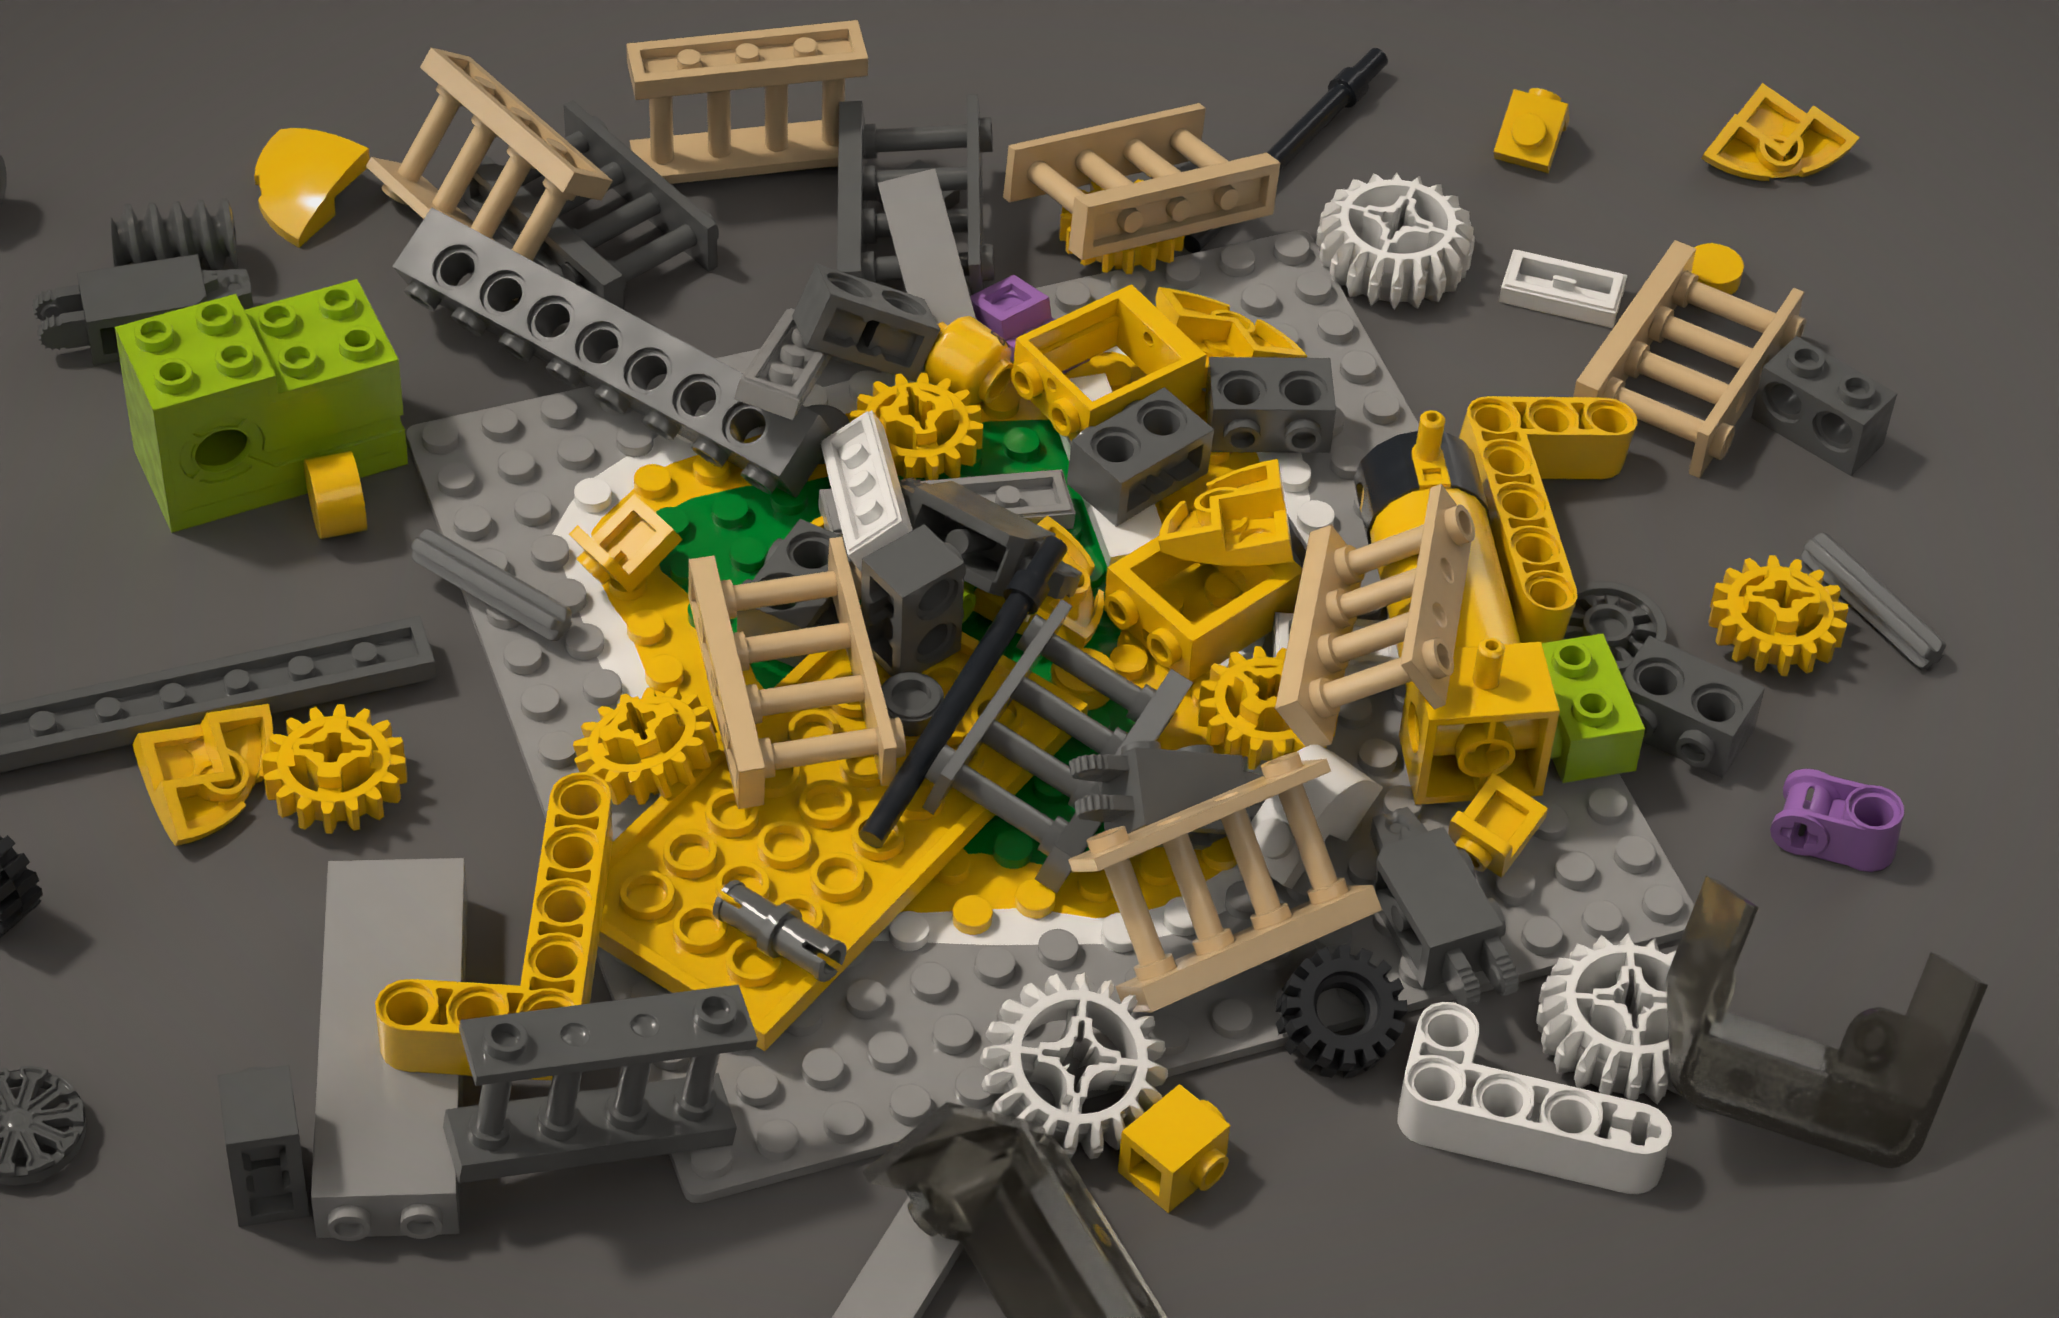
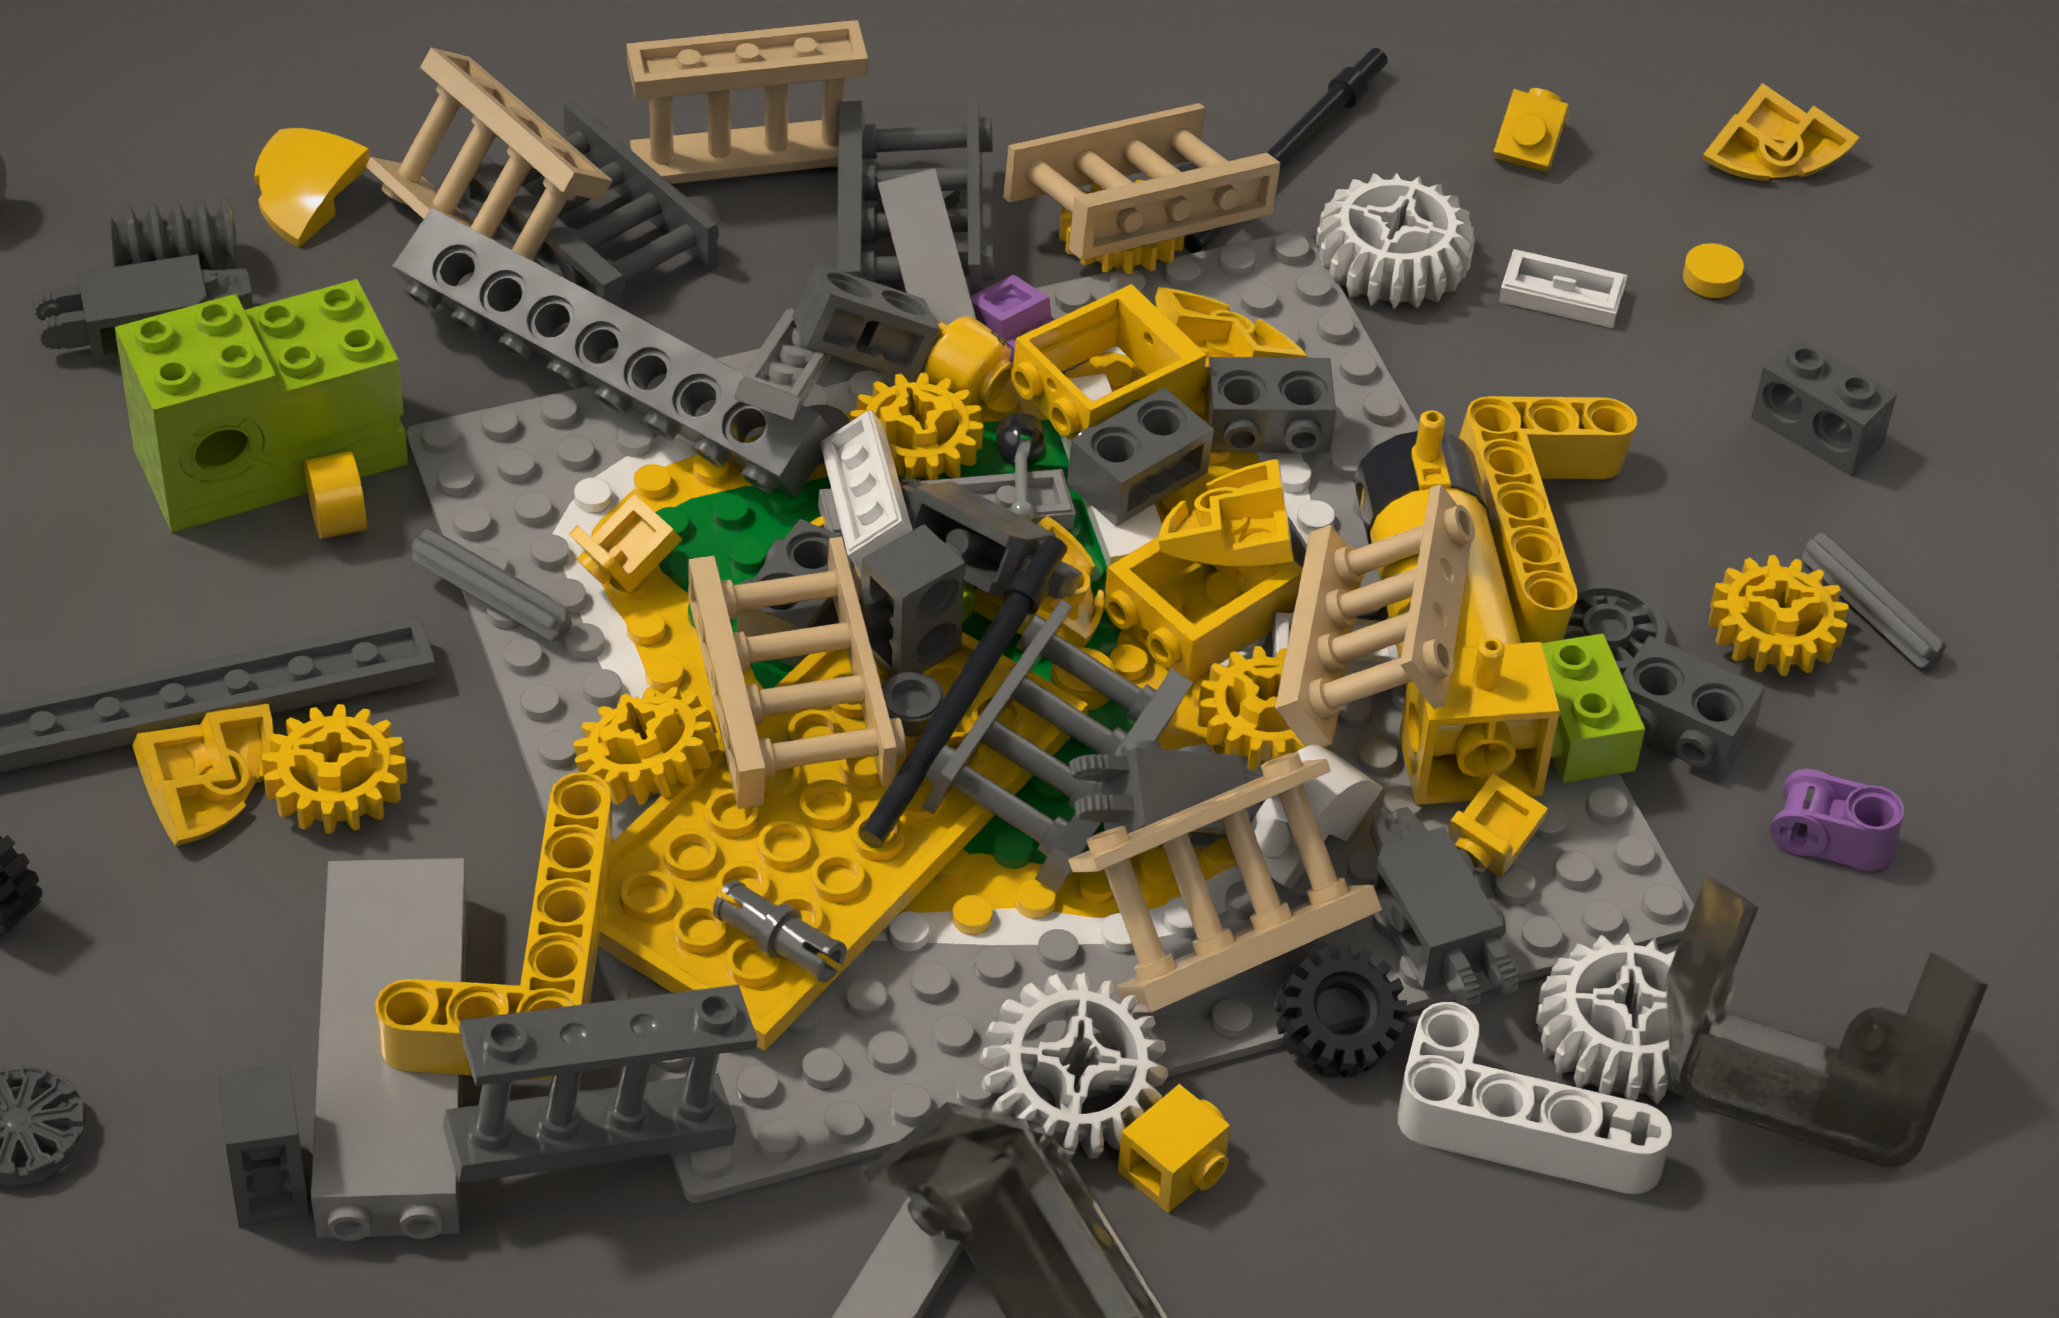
(1021, 454): none -> black hinge
(1652, 318): tan fence -> none

